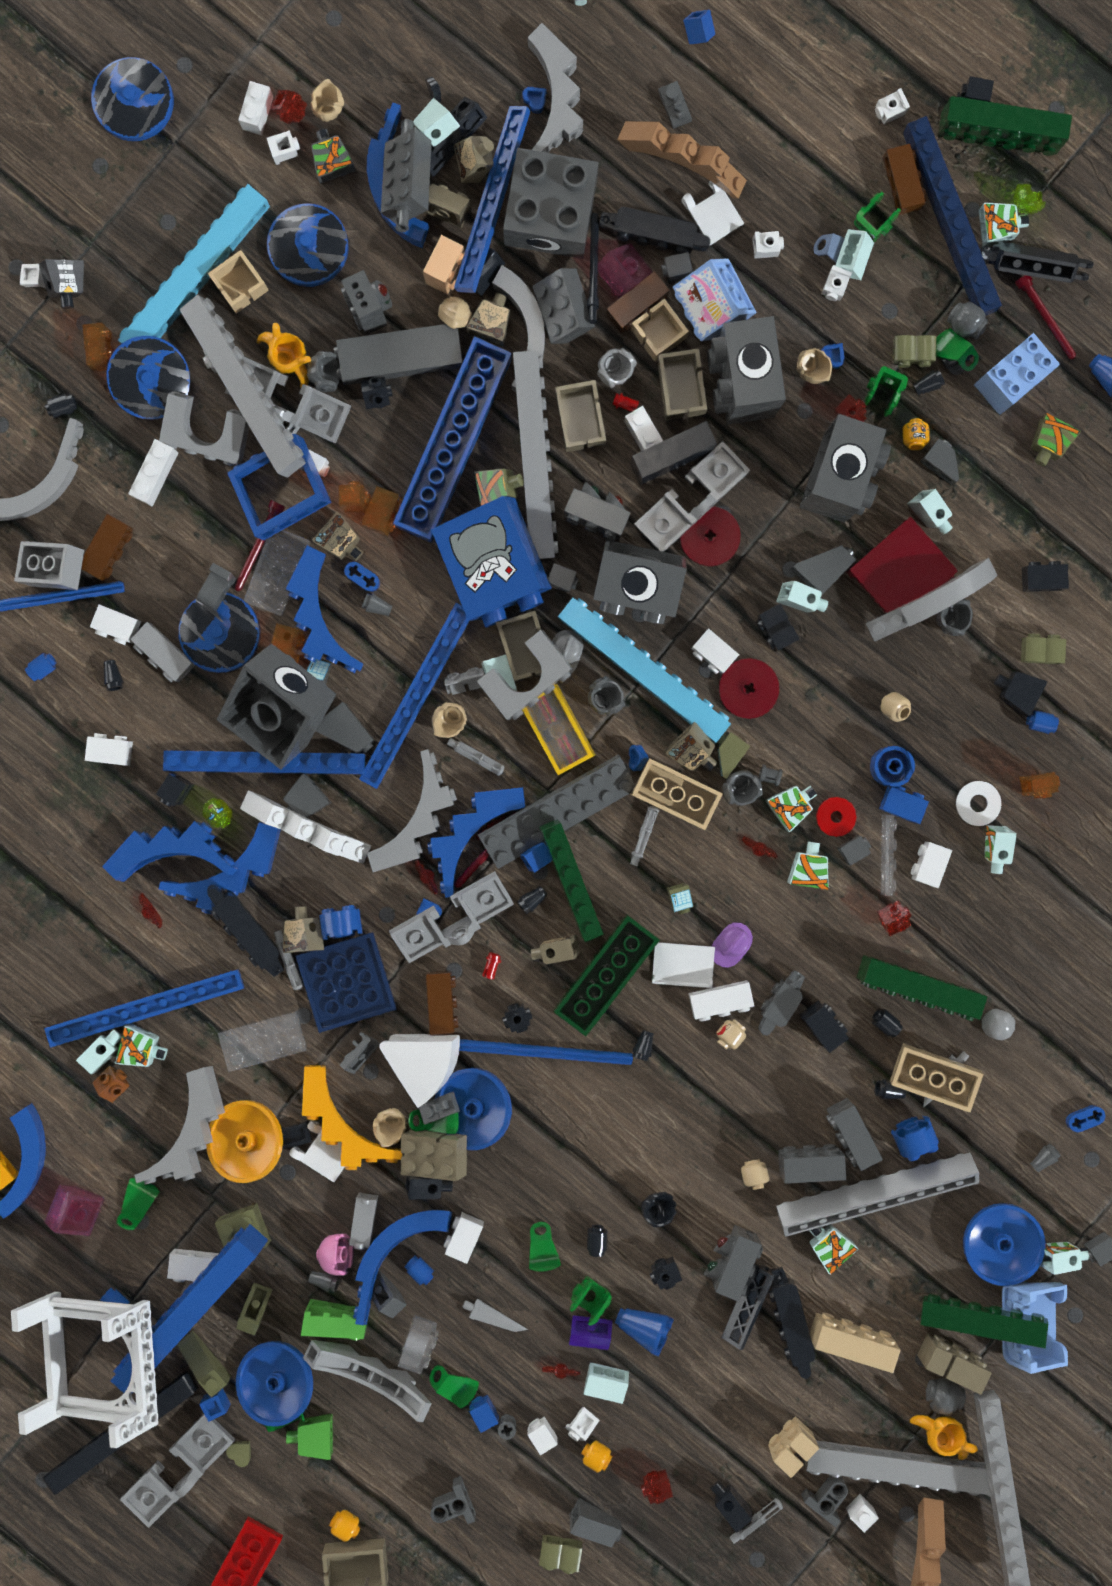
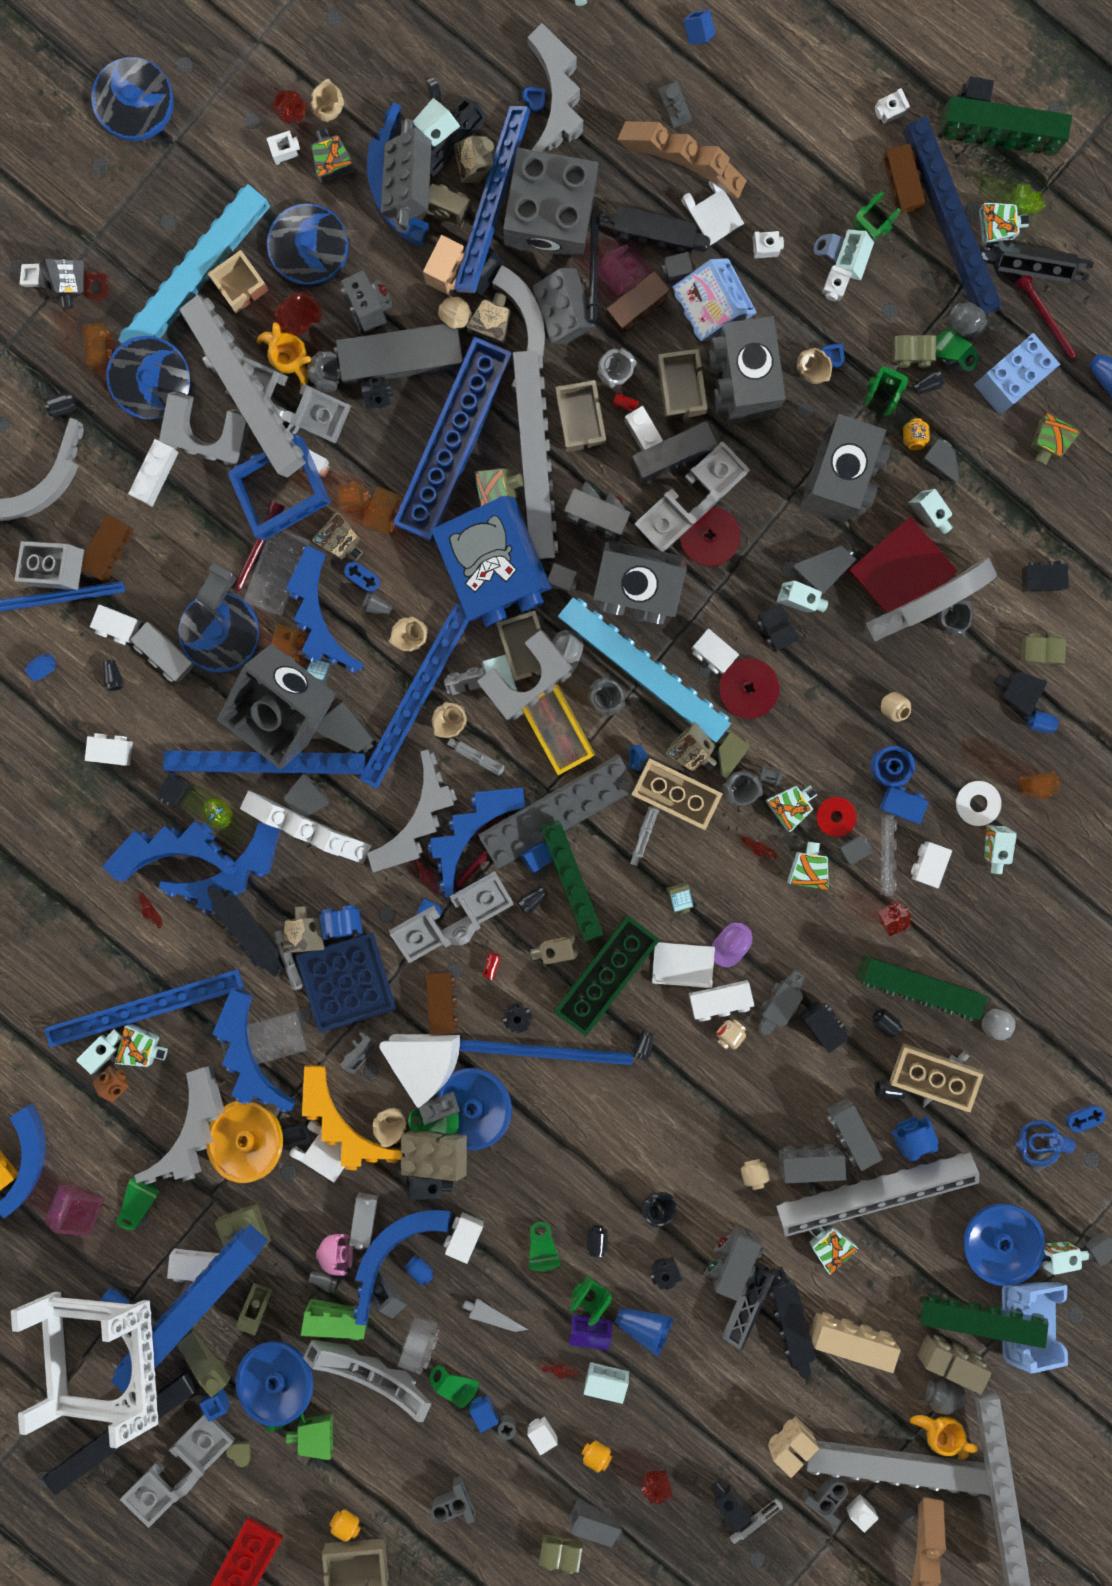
(101, 276): none -> clear red piece
(239, 1057): none -> blue arch
(255, 108): white brick -> none
(297, 313): none -> clear red hat
(408, 634): none -> tan hair
(582, 1425): white bracket -> none
(662, 330): tan piece -> none
(850, 404): clear red brick -> none
(1057, 1143): none -> blue piece

